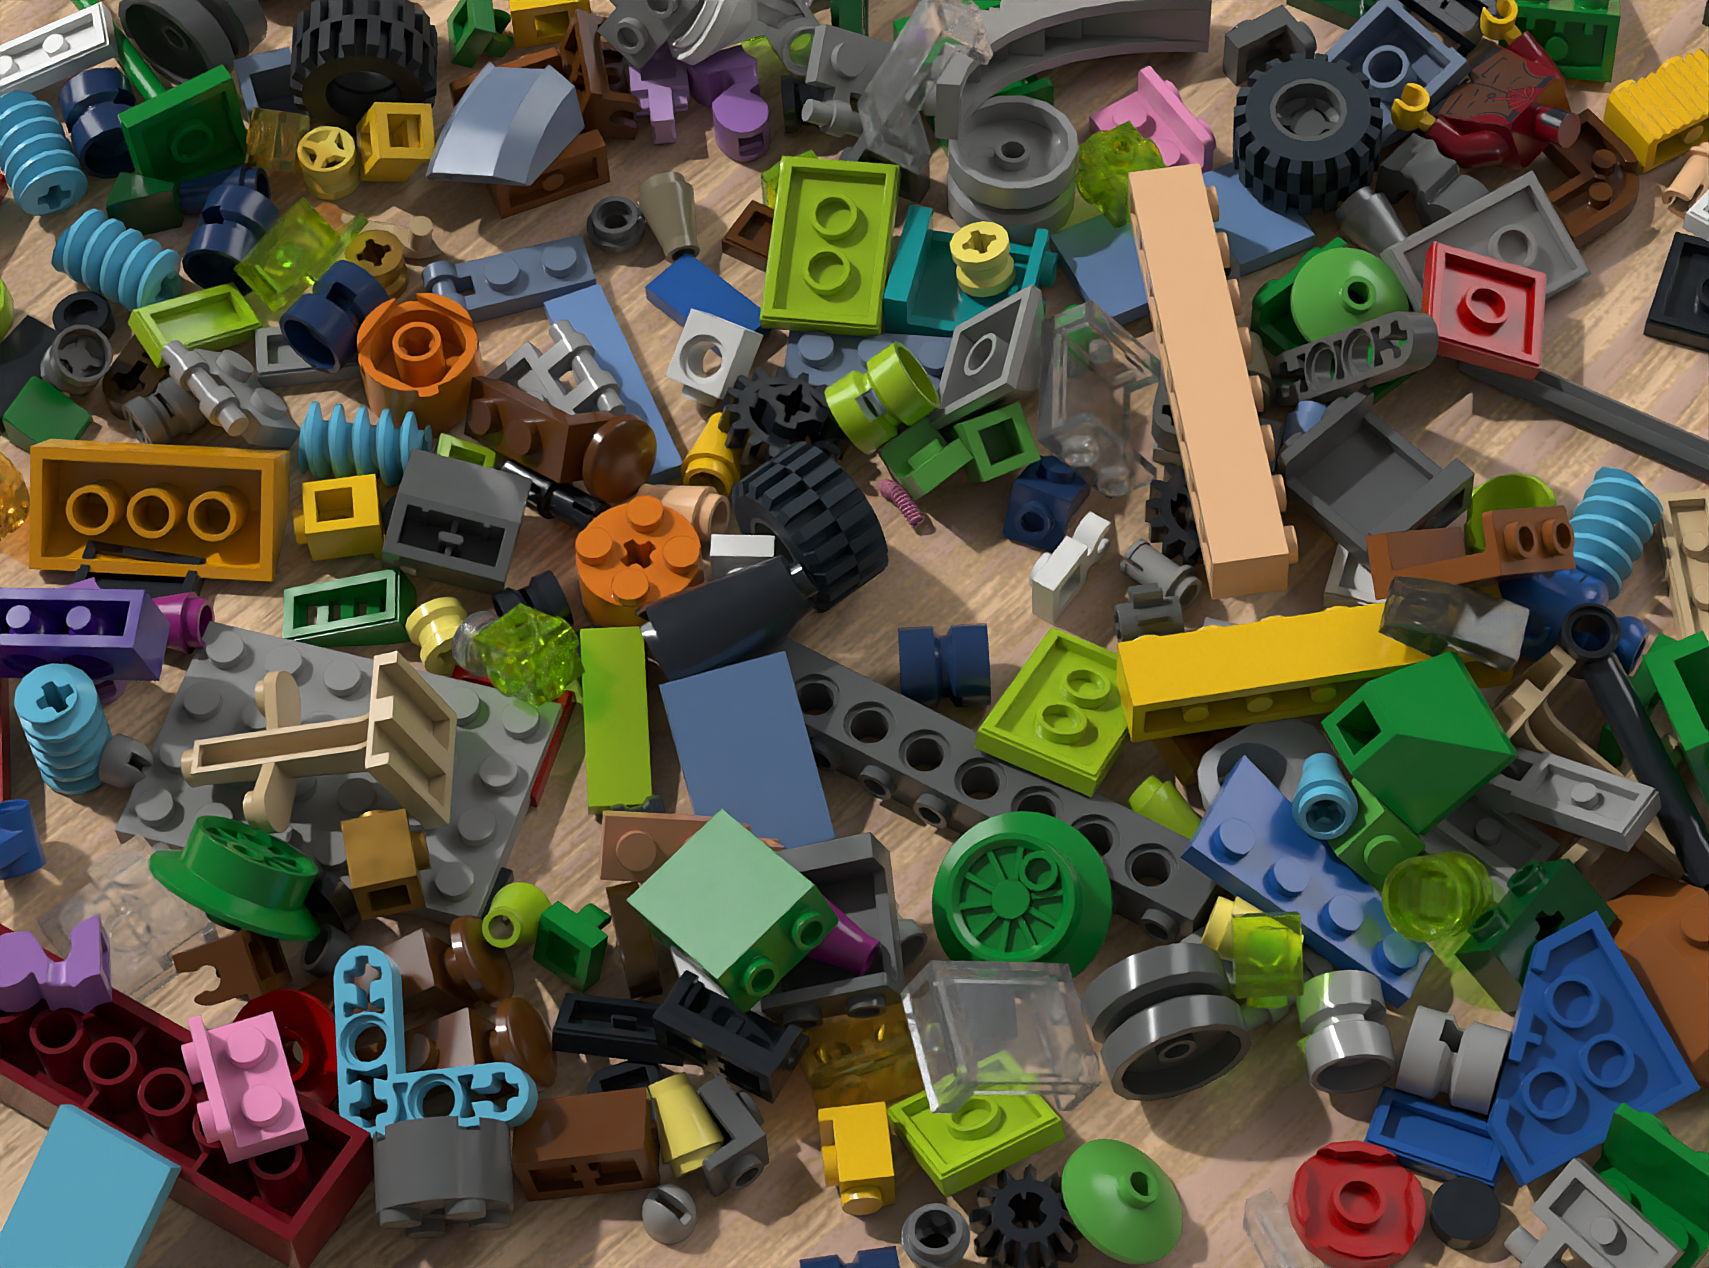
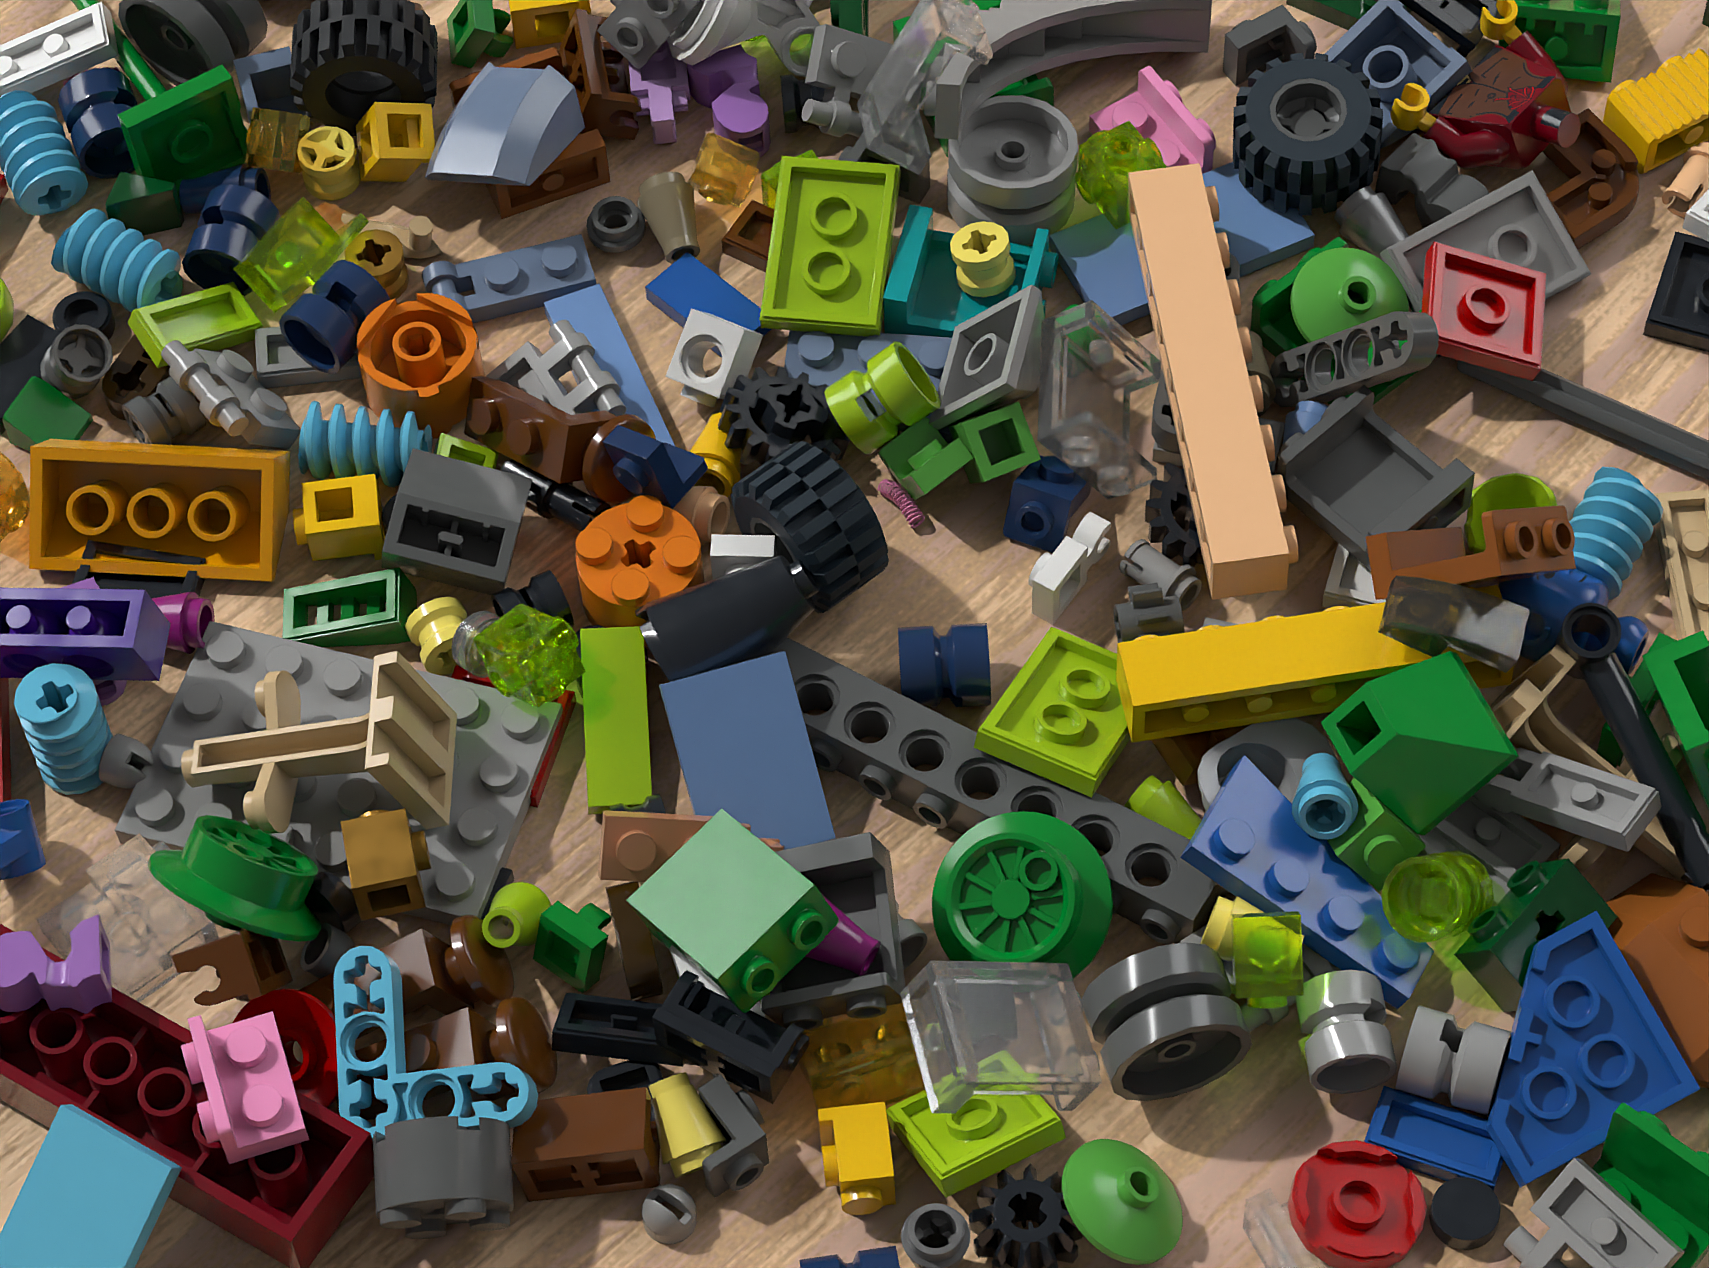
(653, 466): none -> dark blue bracket
(724, 170): none -> clear yellow bracket

